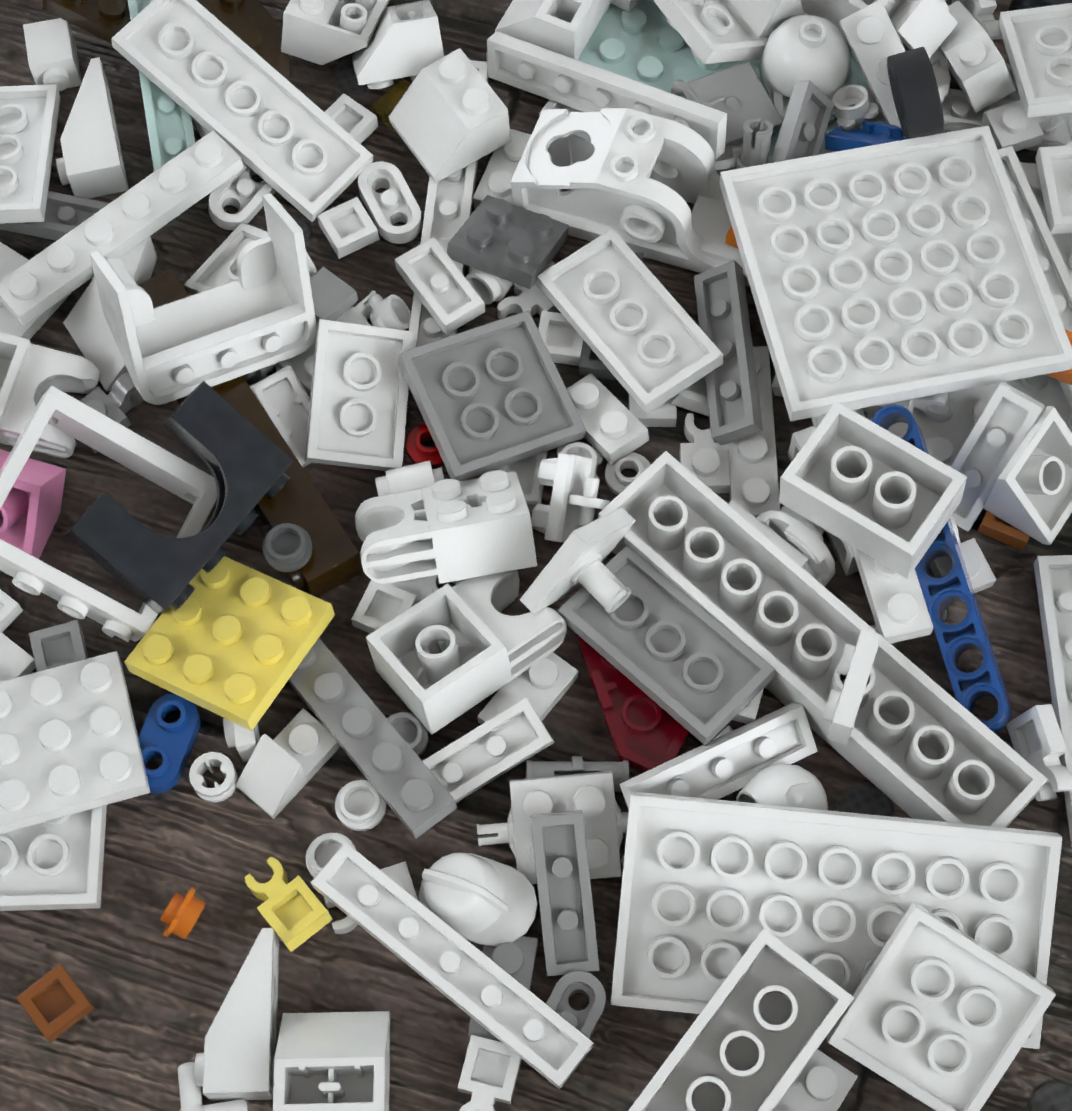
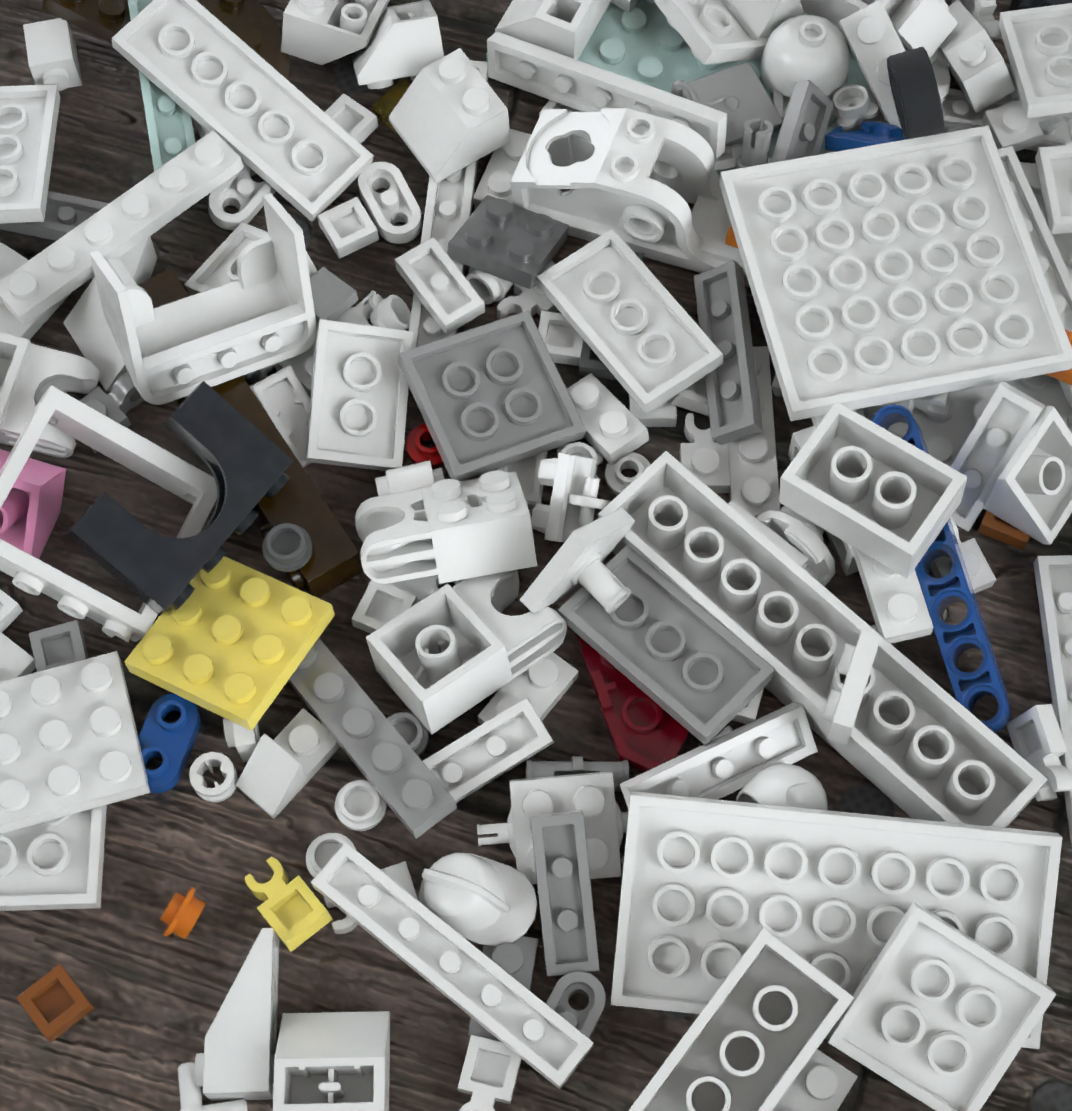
(91, 141): white slope -> none

